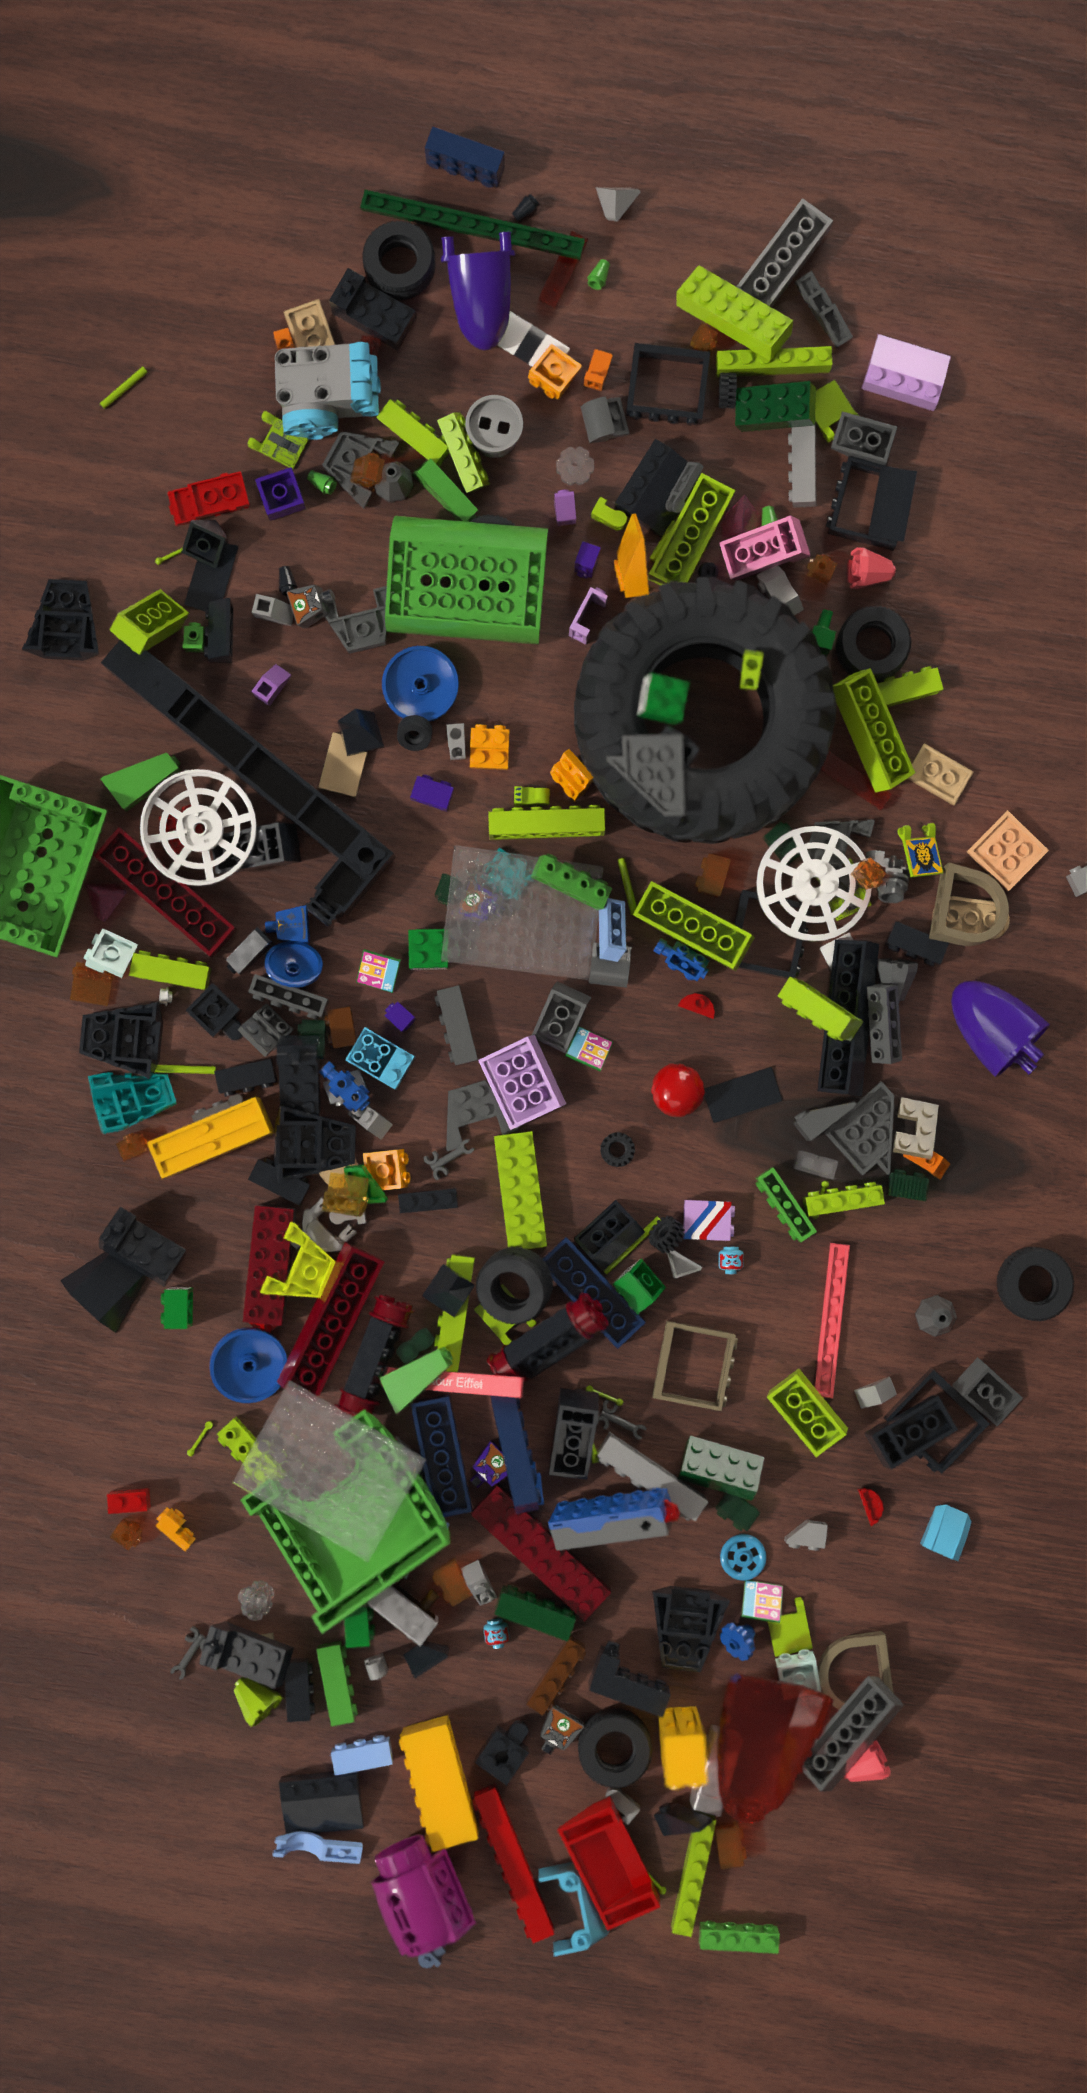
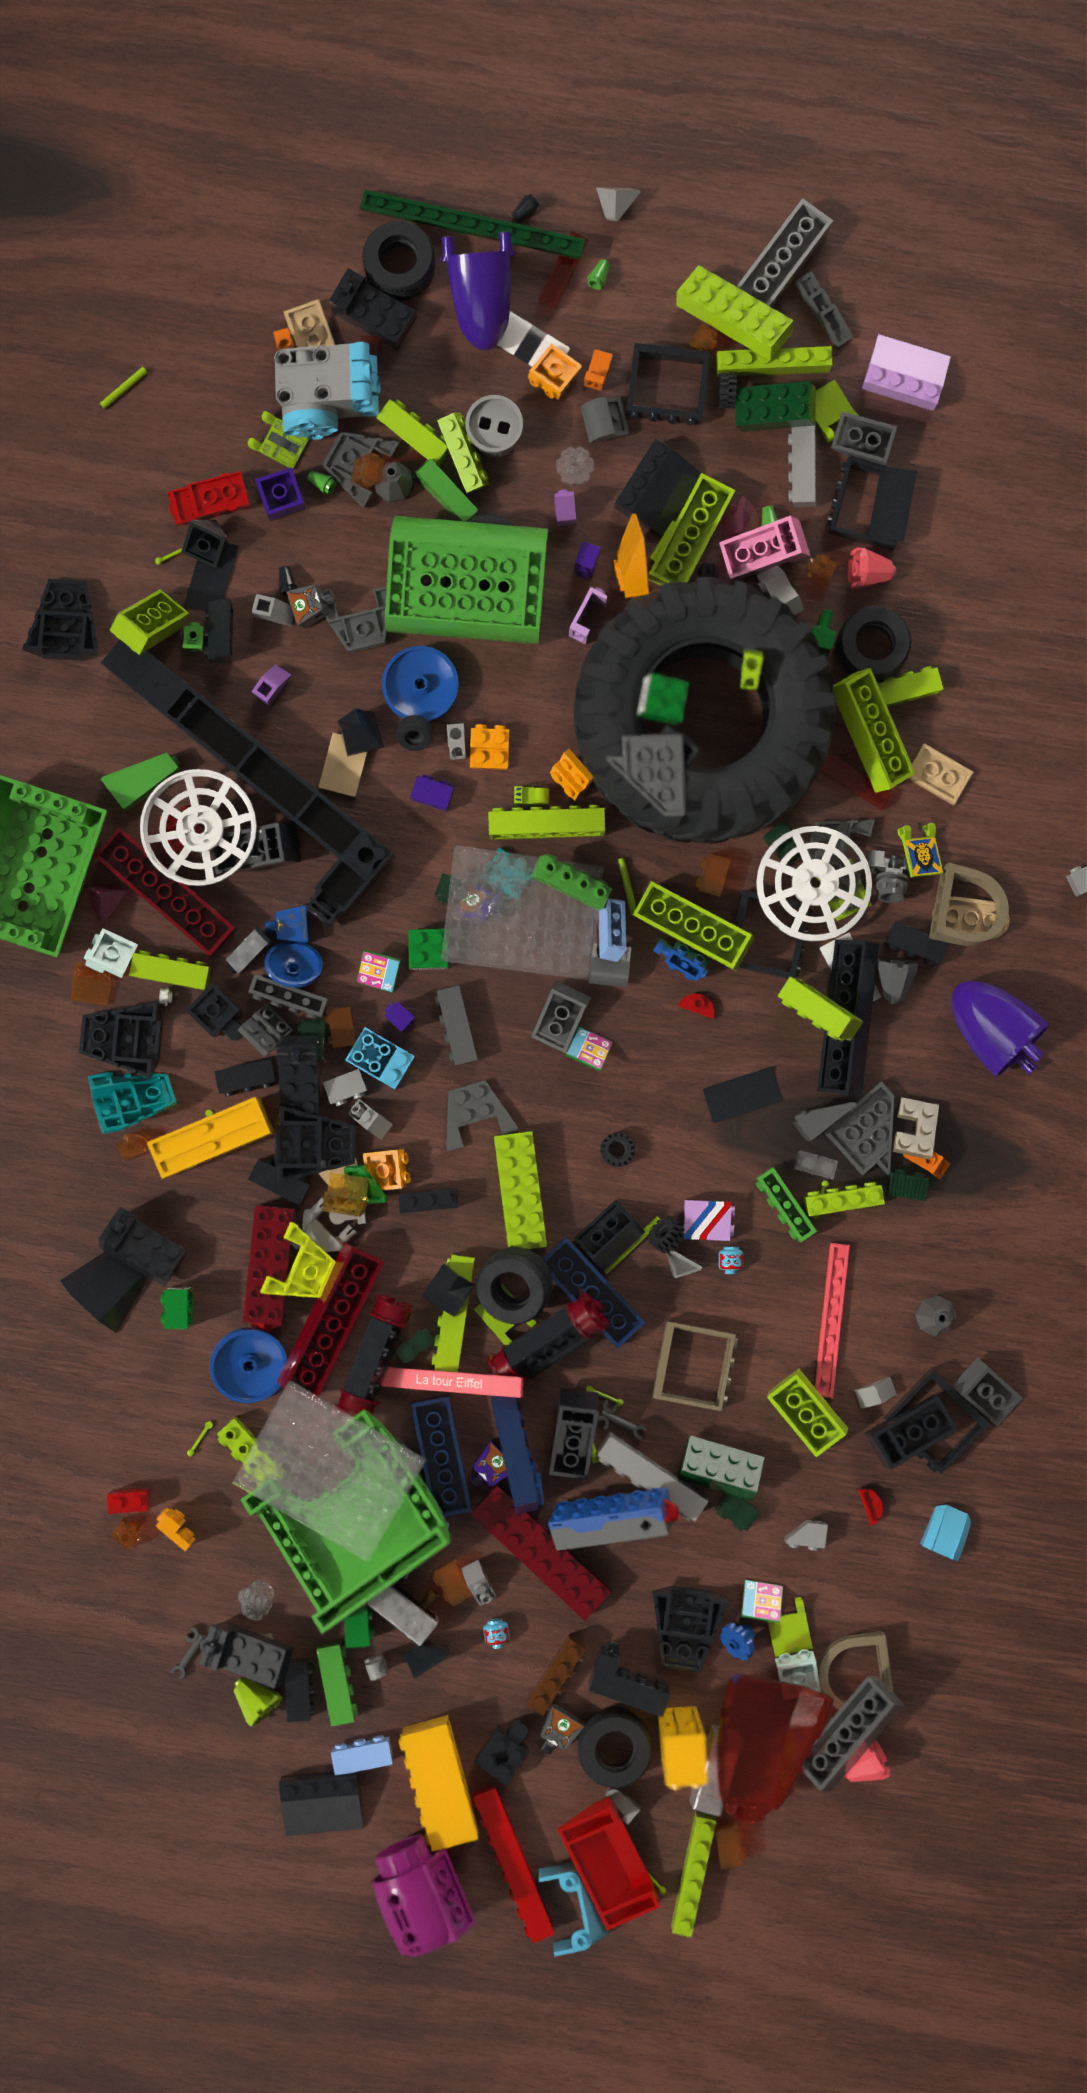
(185, 1069): lime bar -> none
(217, 1107): dark grey hinge -> none
(324, 1849): light blue piece -> none
(348, 1090): blue brick -> none
(414, 1378): bright green slope -> none
(432, 1958): sand blue hips -> none
(437, 1164): dark grey bar -> none
(464, 157): dark blue brick -> none
(522, 1081): lavender slope -> none
(535, 1612): dark green brick -> none
(608, 516): lime leg -> none
(639, 1286): green brick -> none
(677, 1090): red piece -> none
(678, 1819): black slope -> none
(683, 486): dark grey hinge -> none
(739, 1937): bright green brick -> none
(746, 1573): dark azure plate -> none
(868, 873): clear orange brick -> none
(884, 1023): dark grey brick -> none
(1007, 851): light nougat plate -> none
(1061, 1288): black tyre -> none

